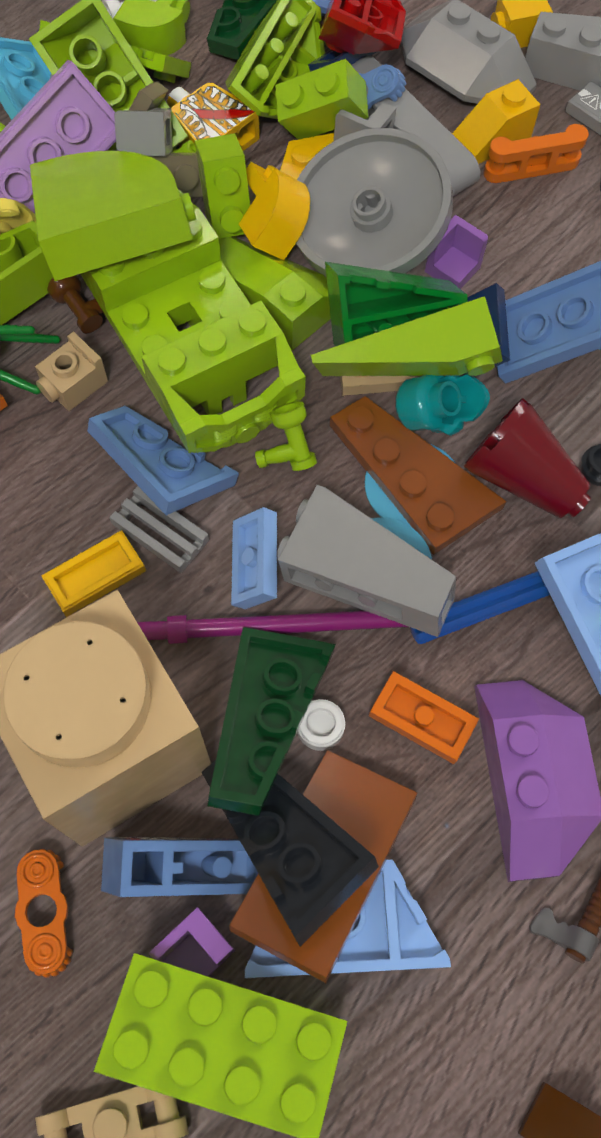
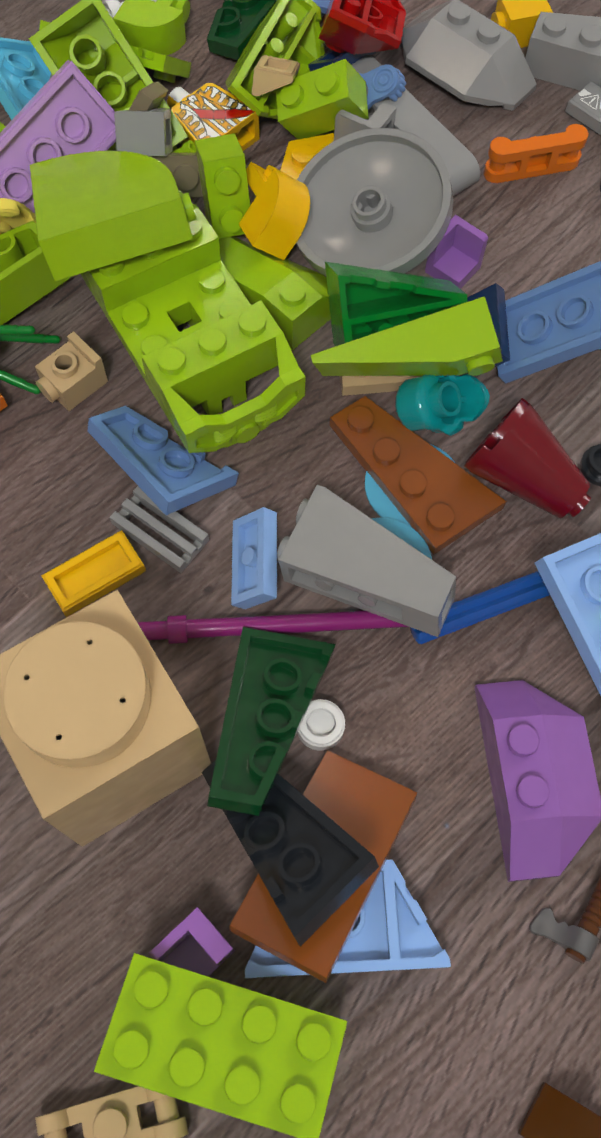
(45, 946): orange piece -> none
(68, 292): reddish brown piece -> none
(175, 866): medium blue slope -> none
(273, 74): none -> tan slope
(296, 450): lime piece -> none
(423, 717): orange plate -> none
(500, 113): yellow slope -> none

